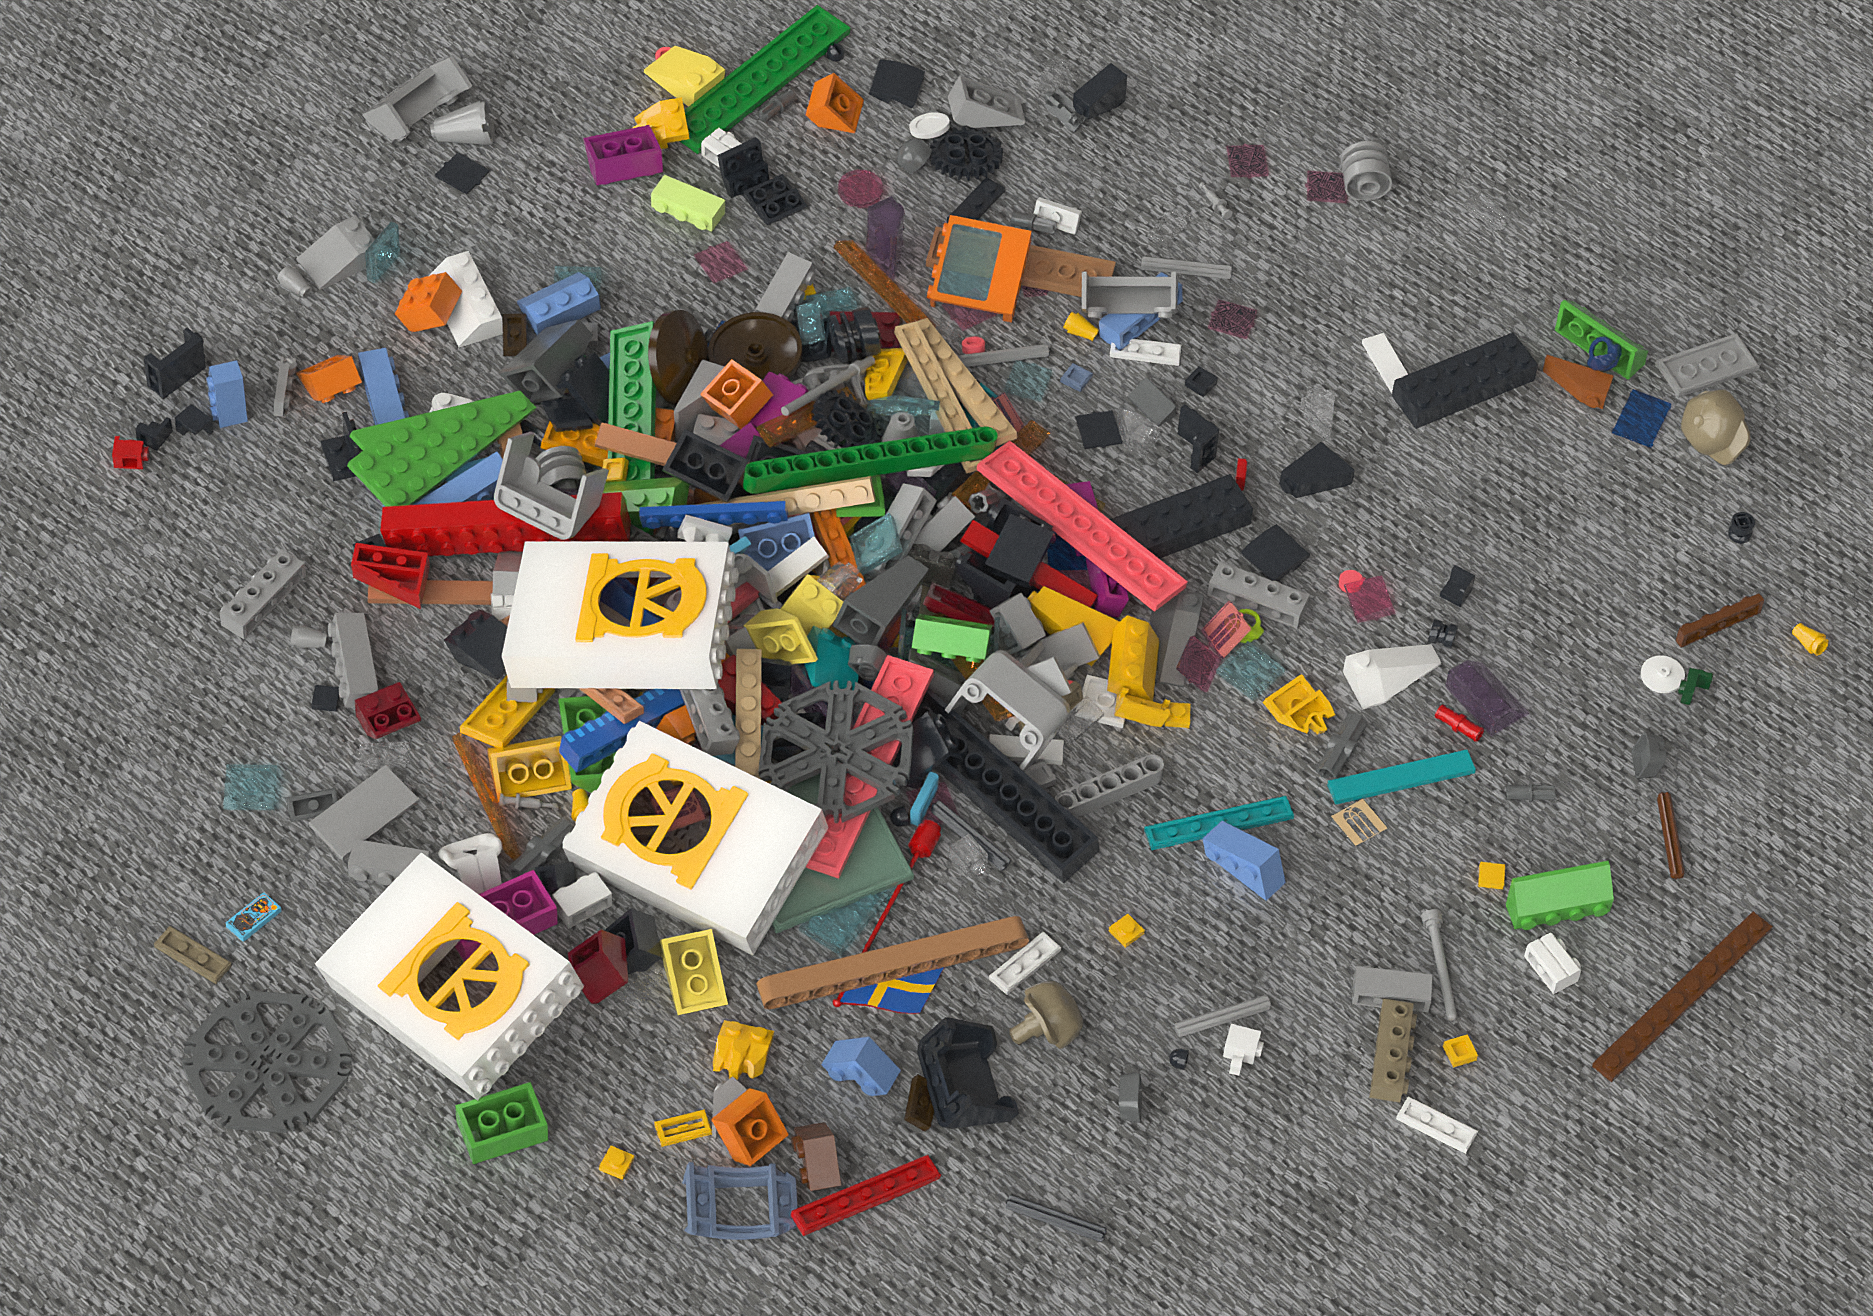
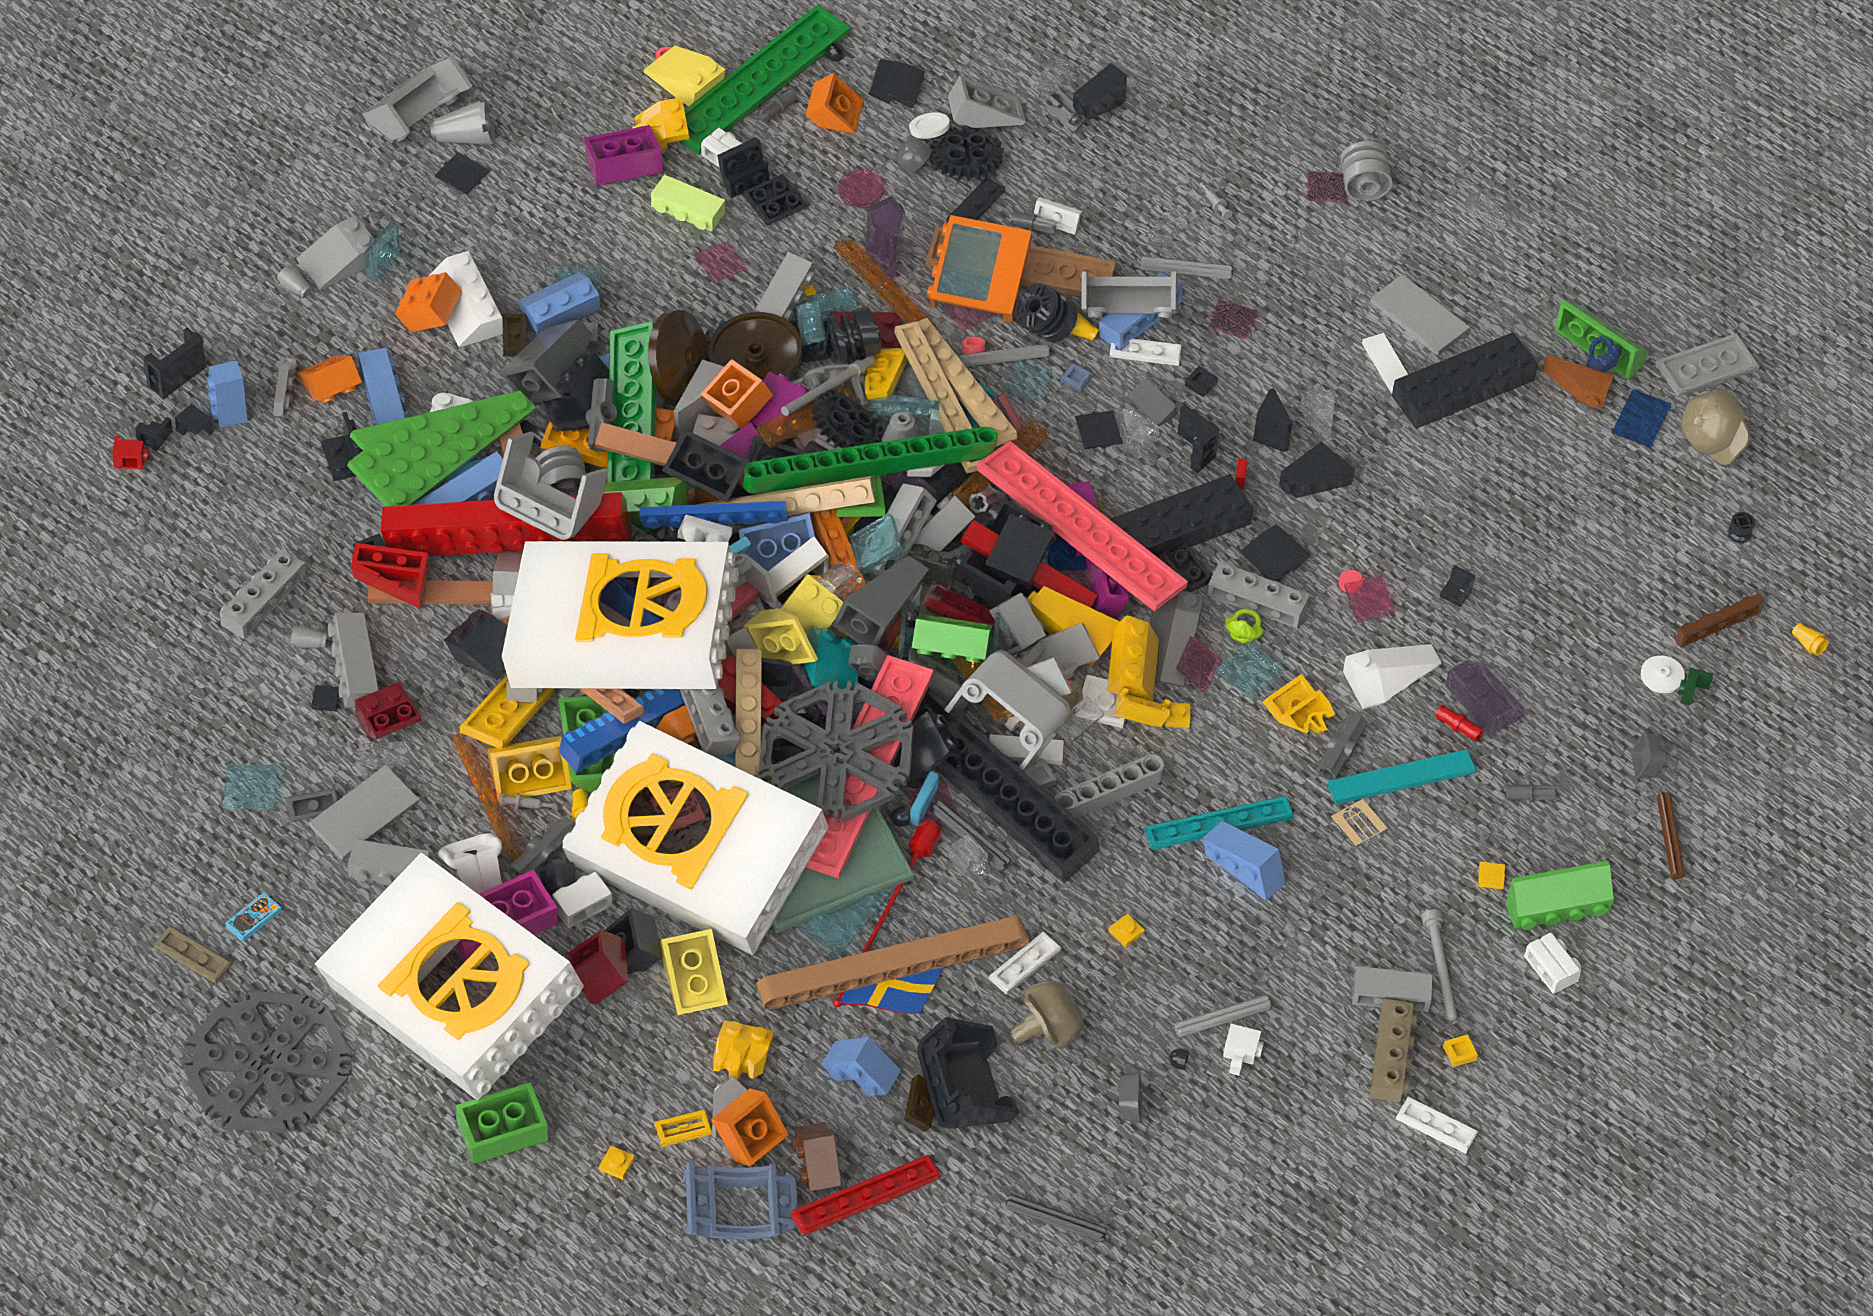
(601, 409): none -> dark grey piece
(617, 469): yellow tile -> none
(1046, 312): none -> black wheel
(1187, 566): none -> black slope
(1226, 629): clear pink piece -> none
(1247, 161): clear pink piece -> none
(1273, 423): none -> black slope
(1420, 314): none -> light grey tile
(1442, 633): black wheel -> none
(1682, 996): reddish brown plate -> none

